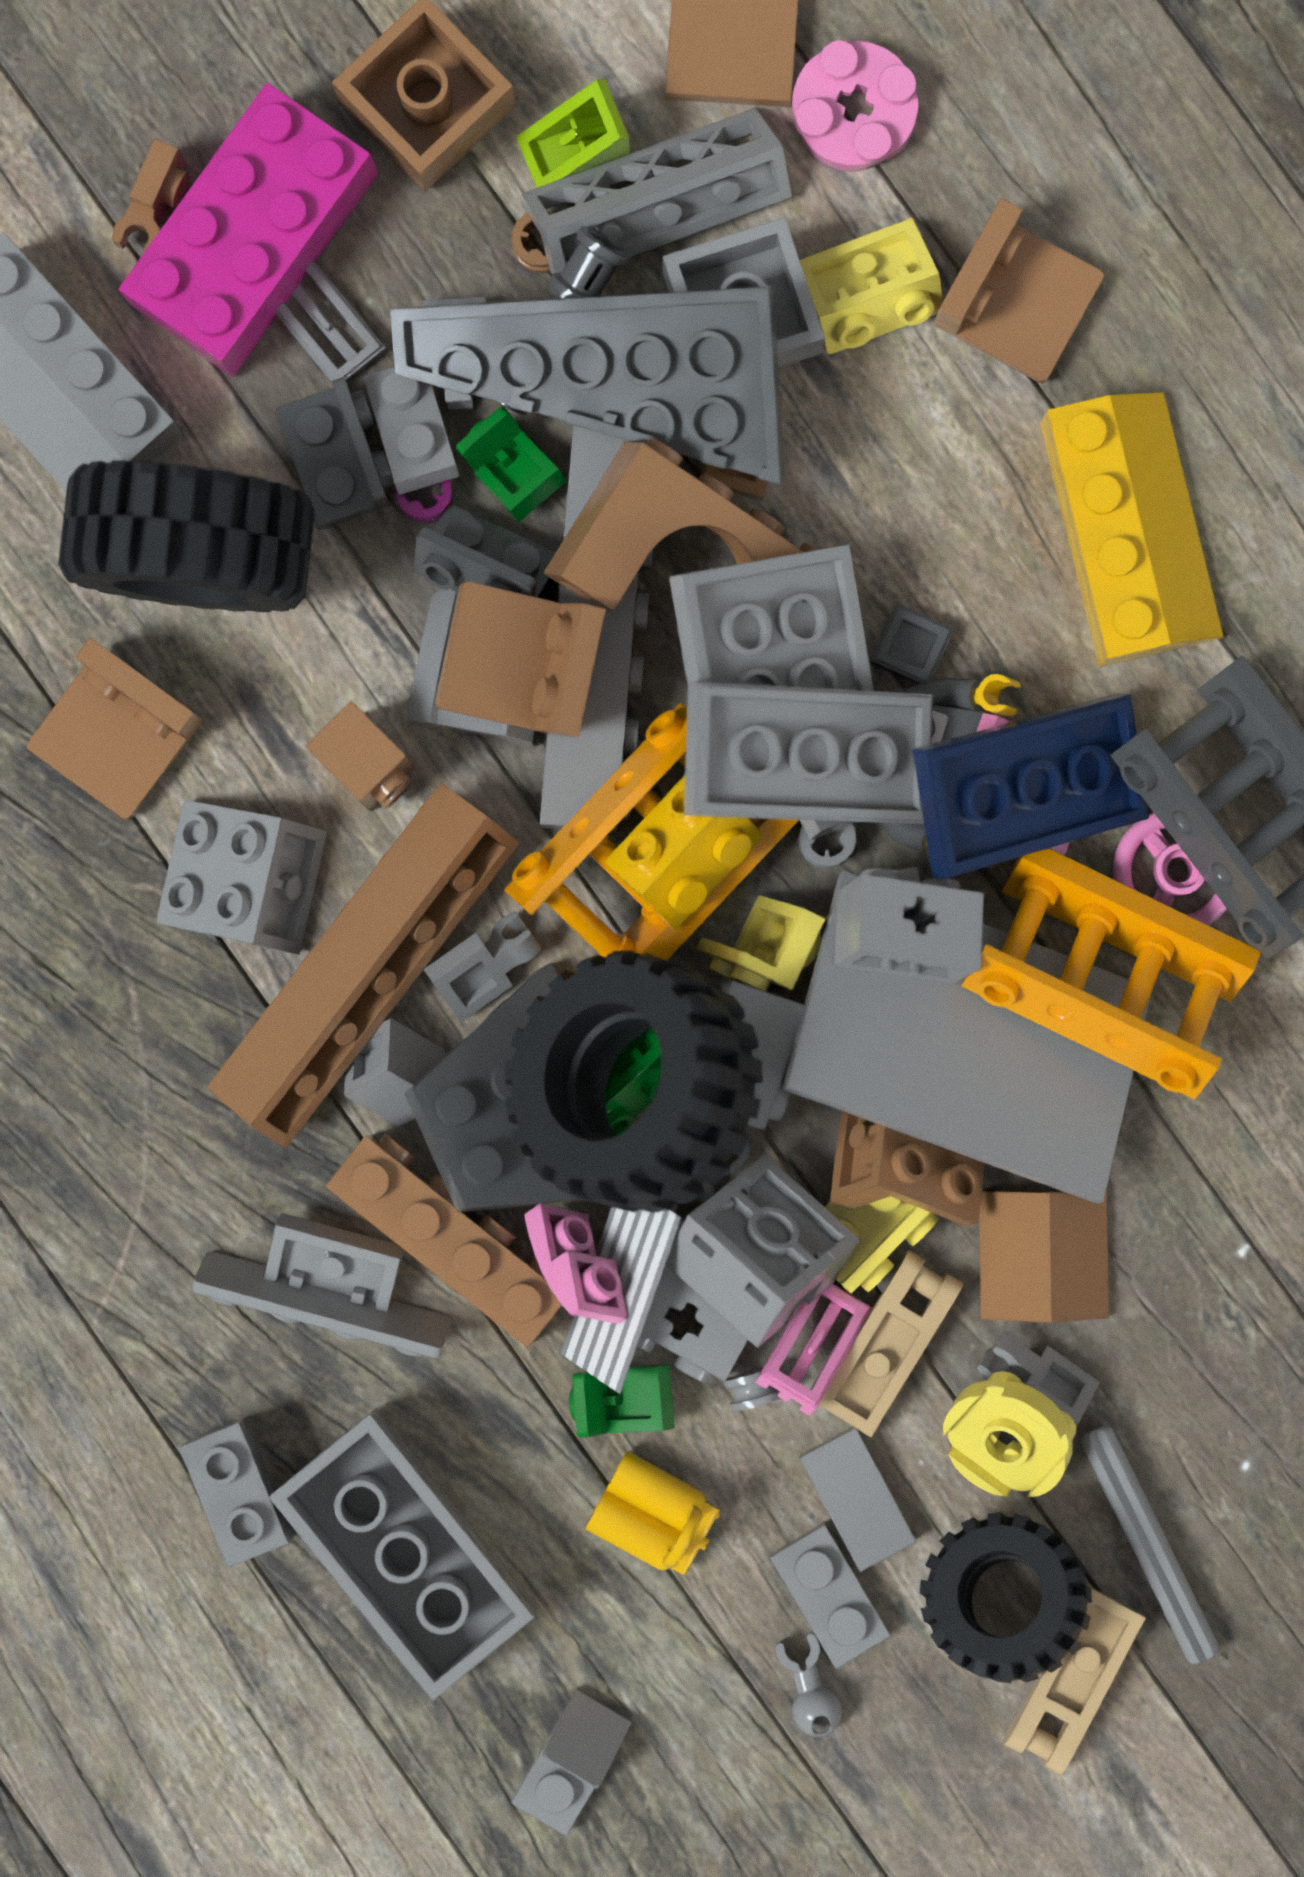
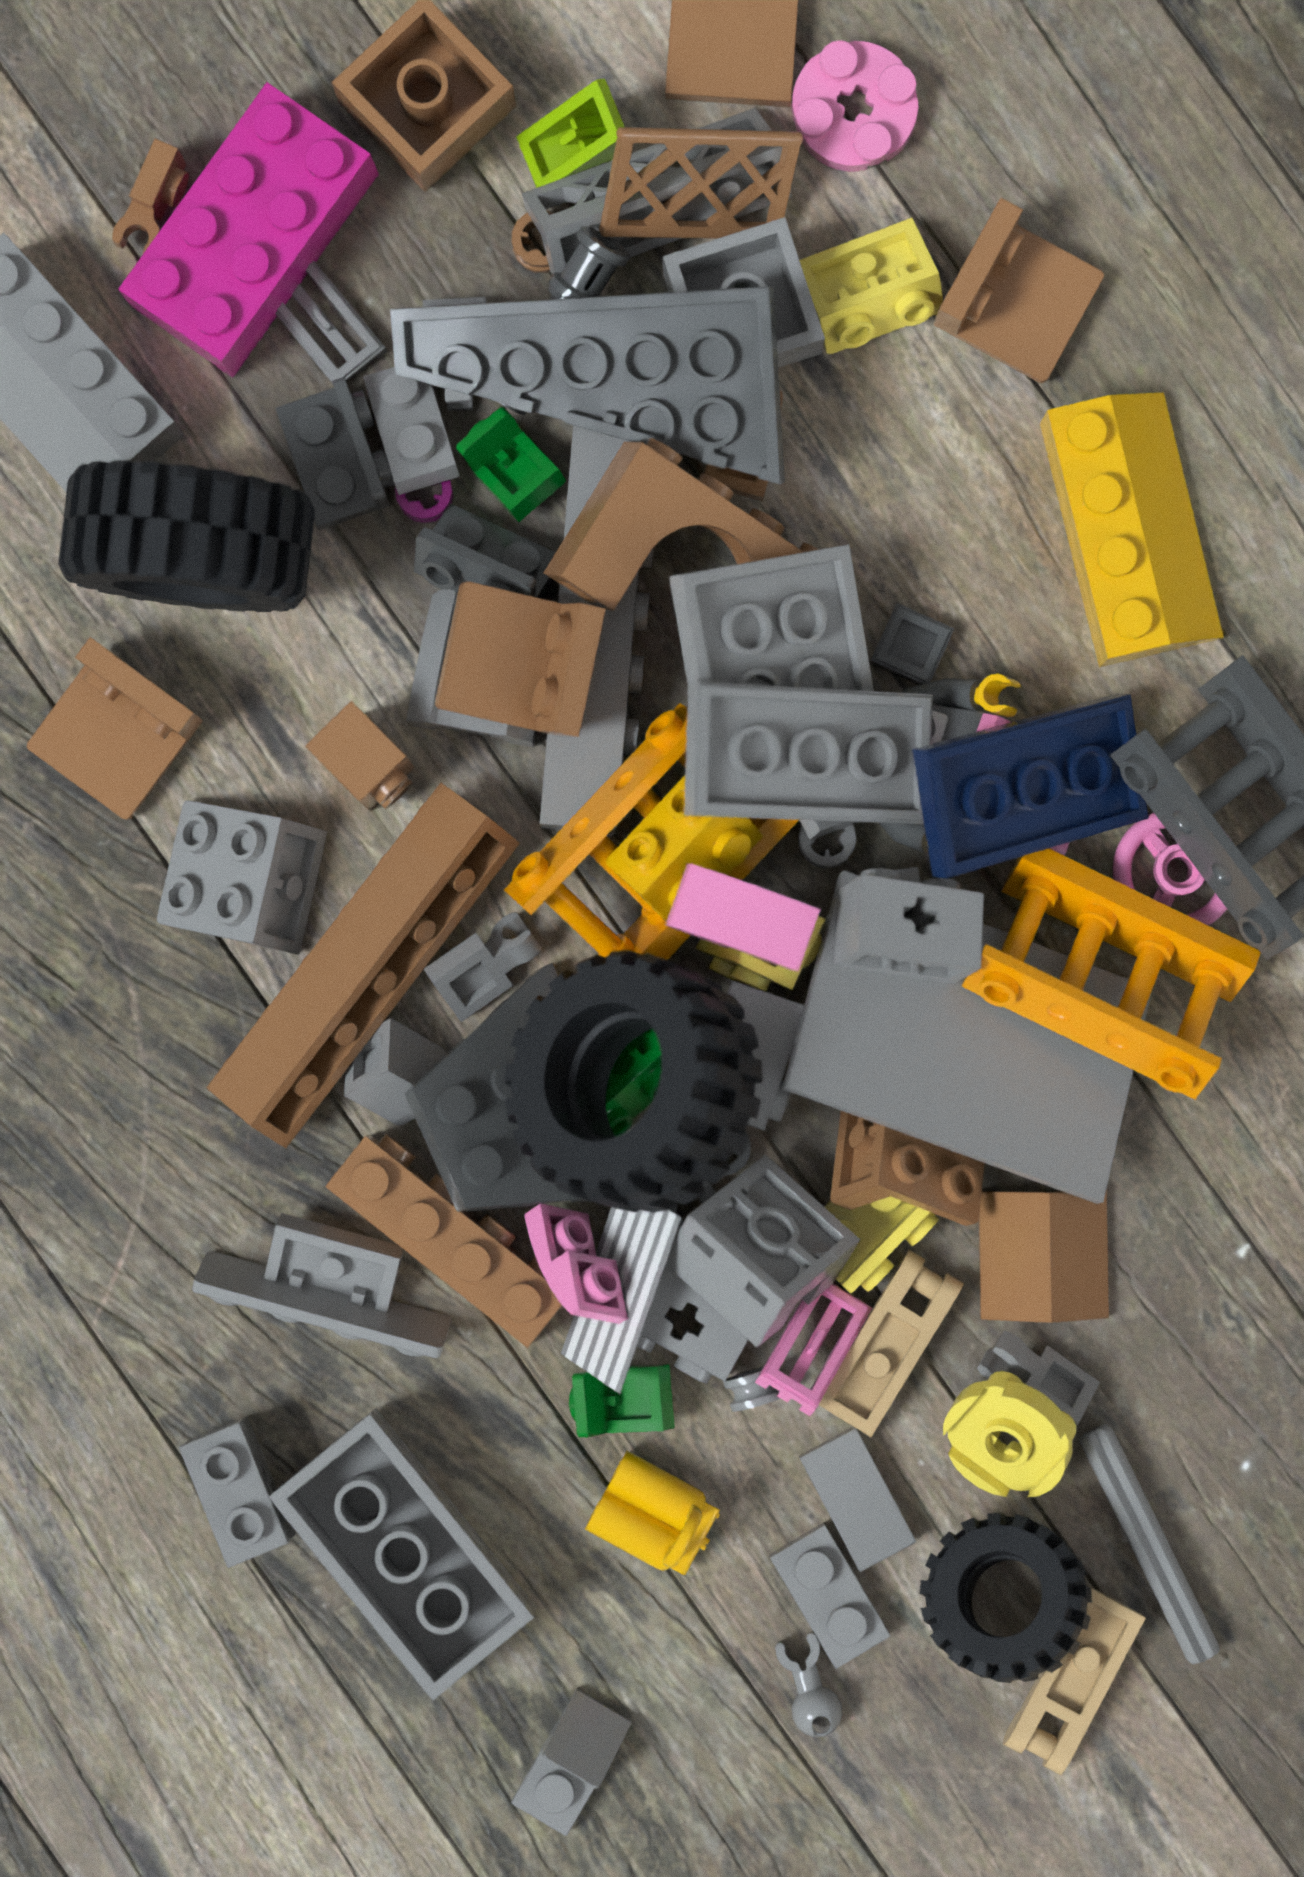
(678, 142): none -> medium nougat window
(742, 917): none -> bright pink slope

